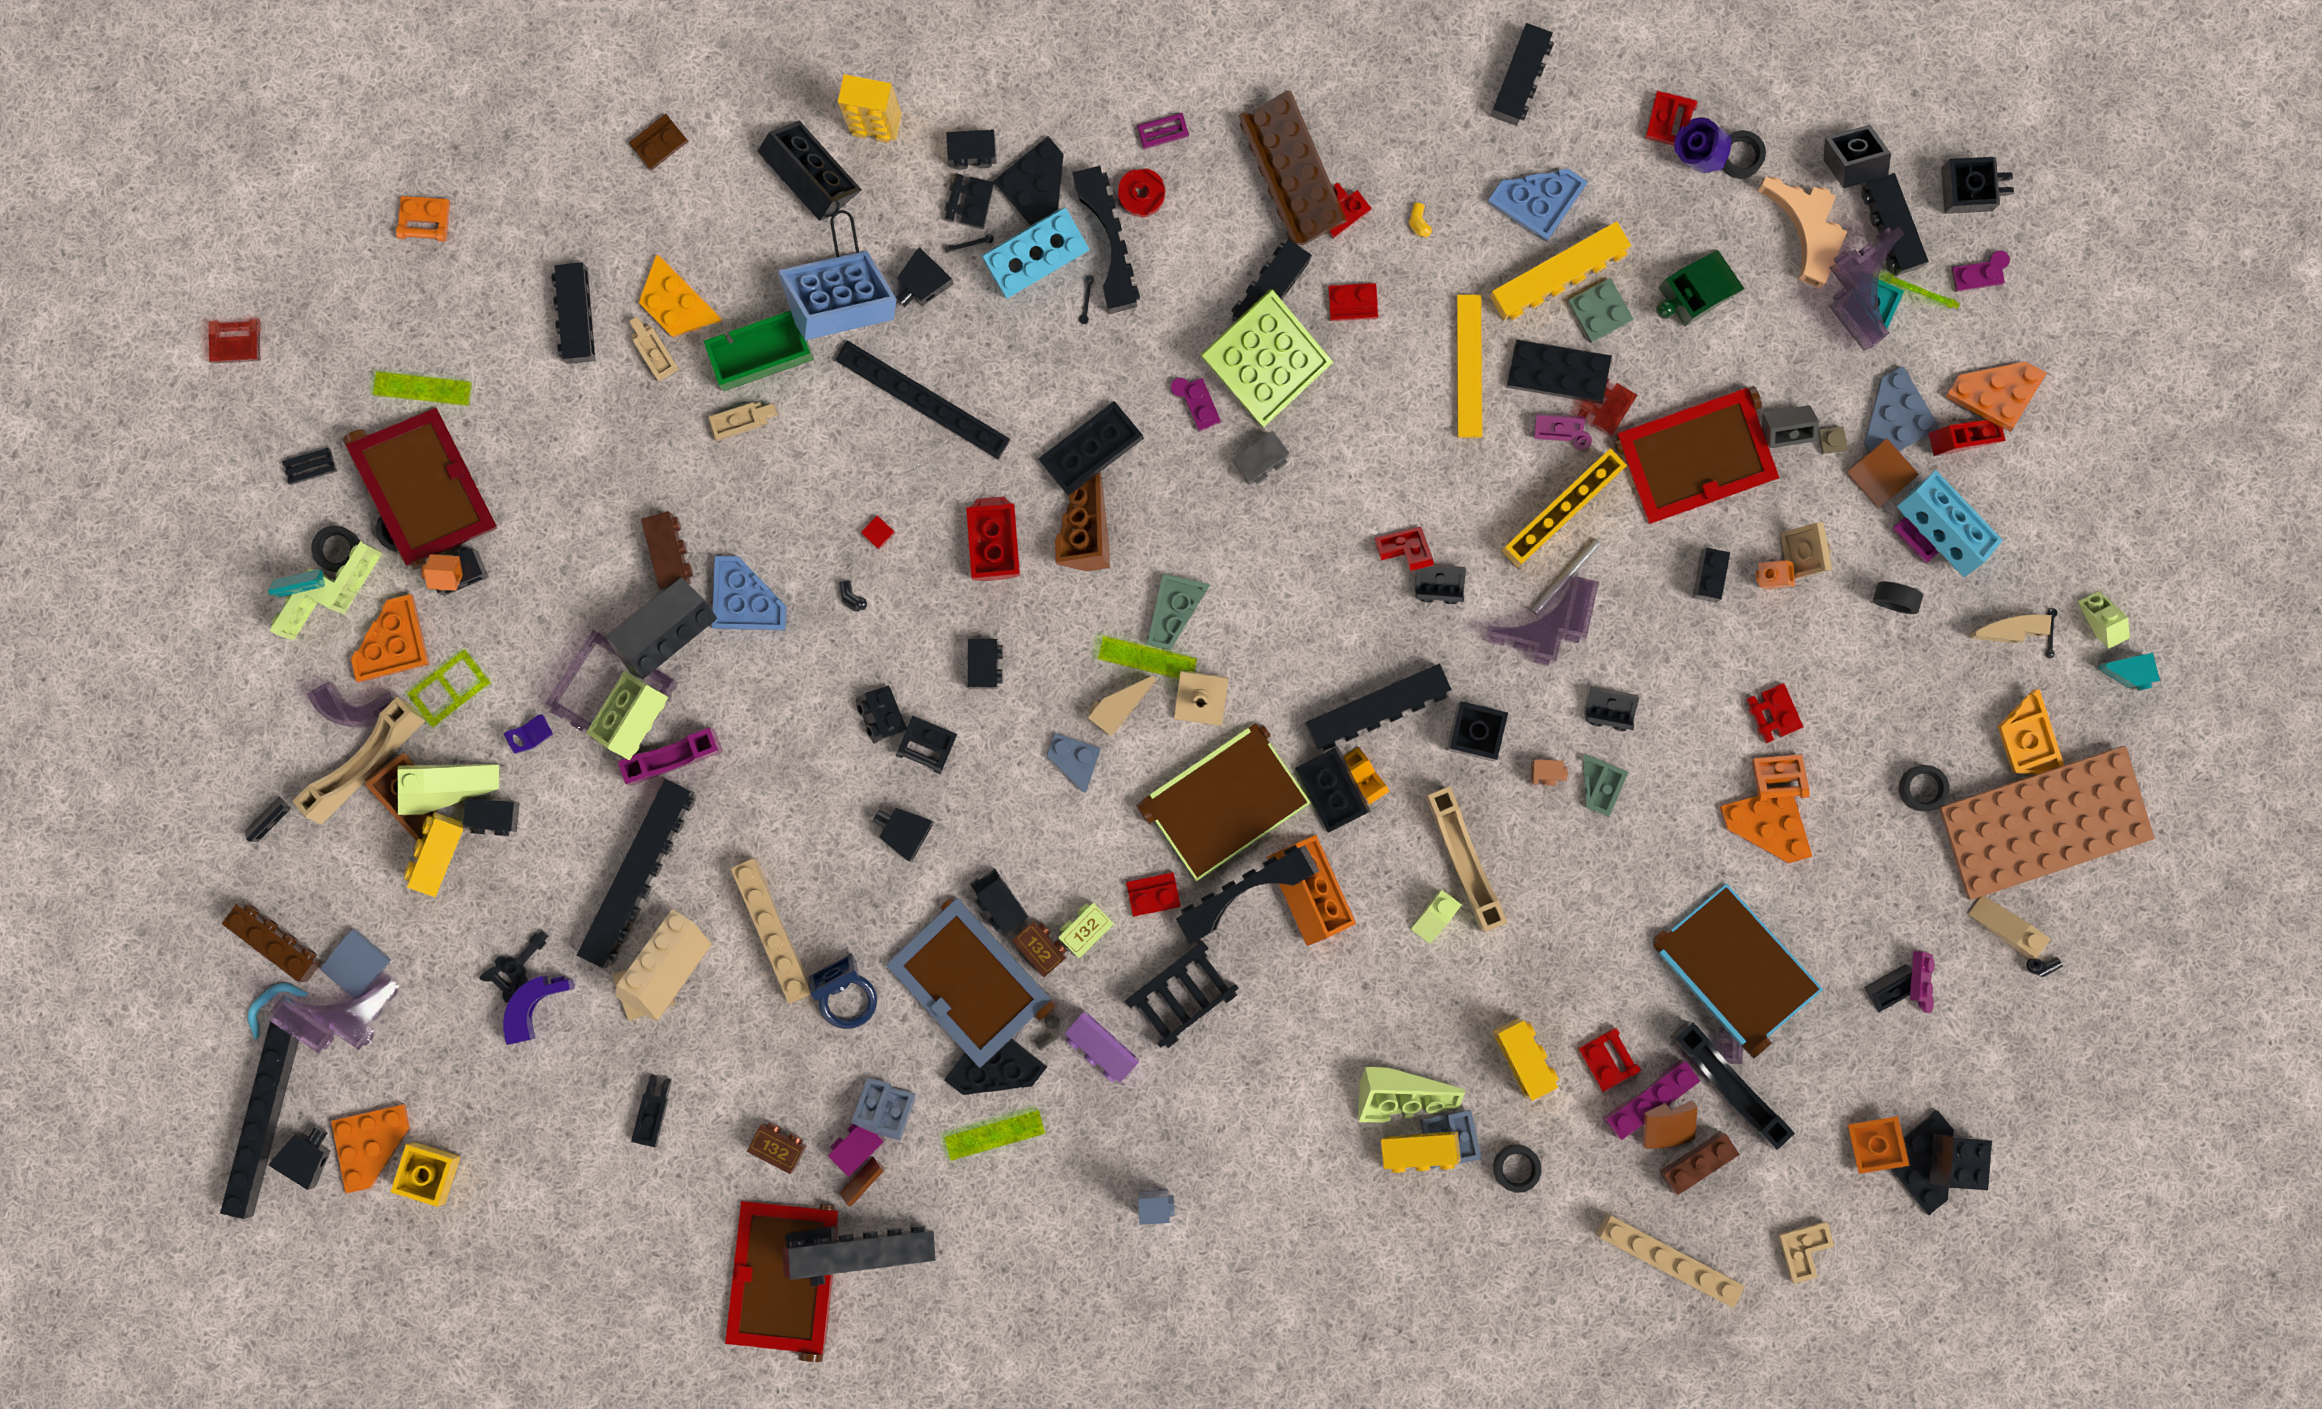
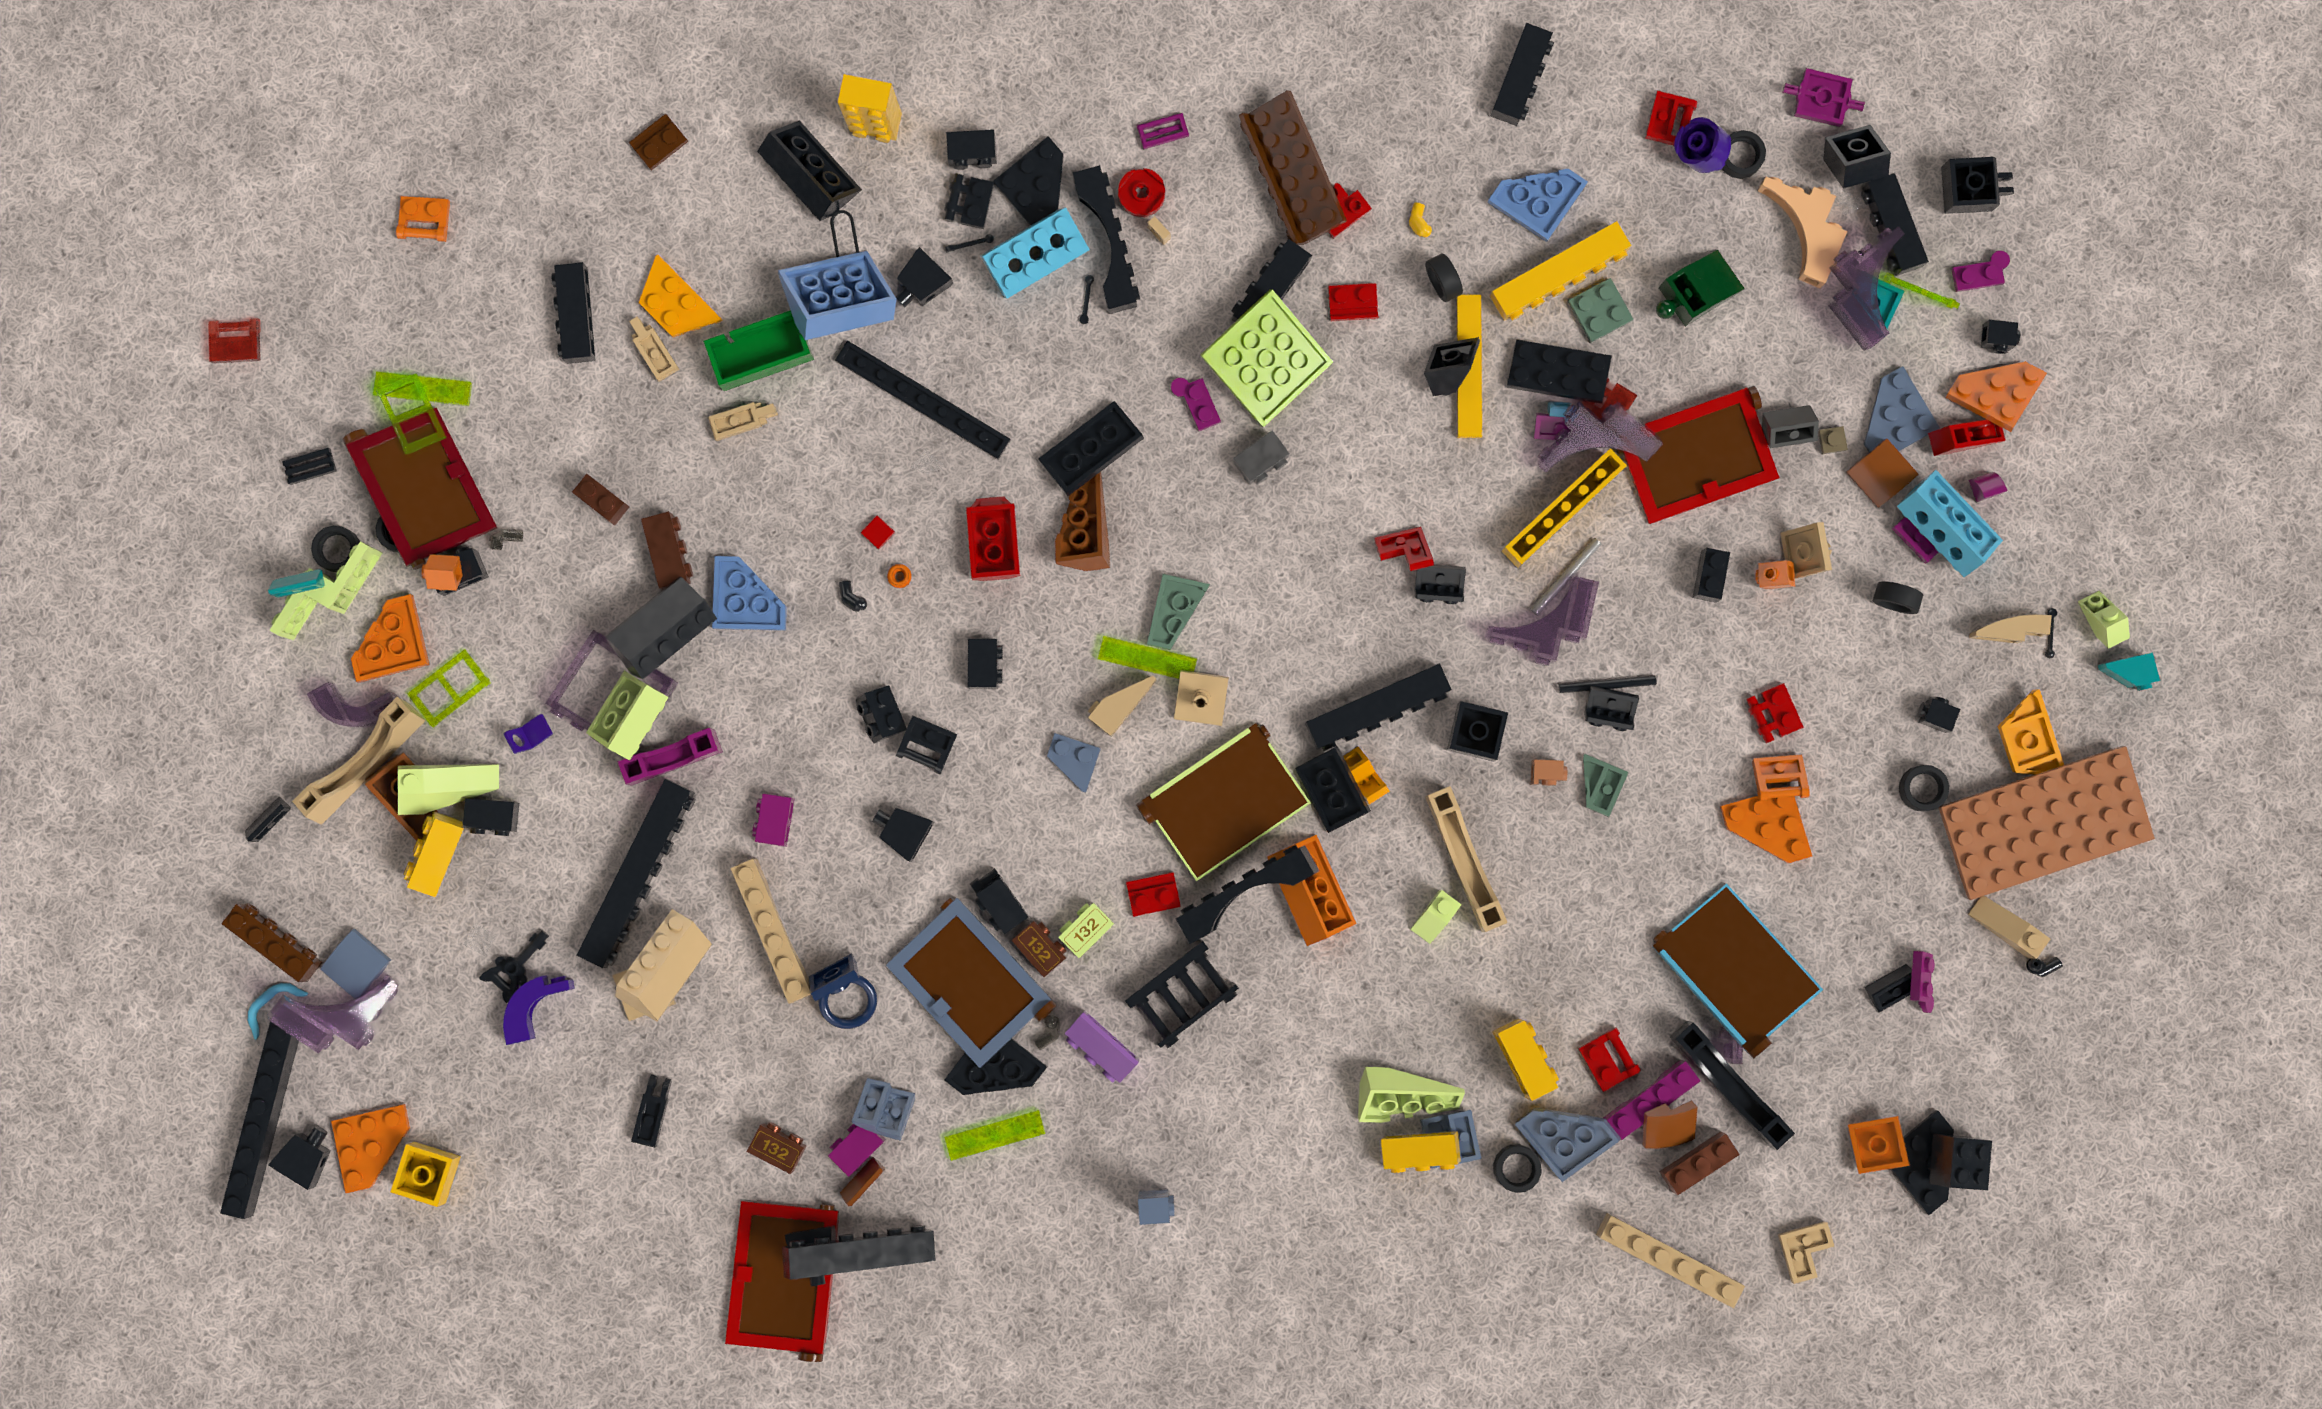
(395, 420): none -> clear neon green window
(497, 539): none -> clear smoke arm
(600, 499): none -> copper brick
(773, 820): none -> magenta brick
(894, 570): none -> orange plate
(1159, 230): none -> tan tile
(1444, 277): none -> black tyre
(1450, 365): none -> black slope
(1557, 408): none -> medium azure tile
(1566, 1139): none -> sand blue plate
(1587, 431): none -> clear purple arch
(1608, 684): none -> black bar
(1823, 97): none -> magenta plate
(1938, 714): none -> black brick
(1987, 486): none -> magenta brick
(2000, 336): none -> black brick

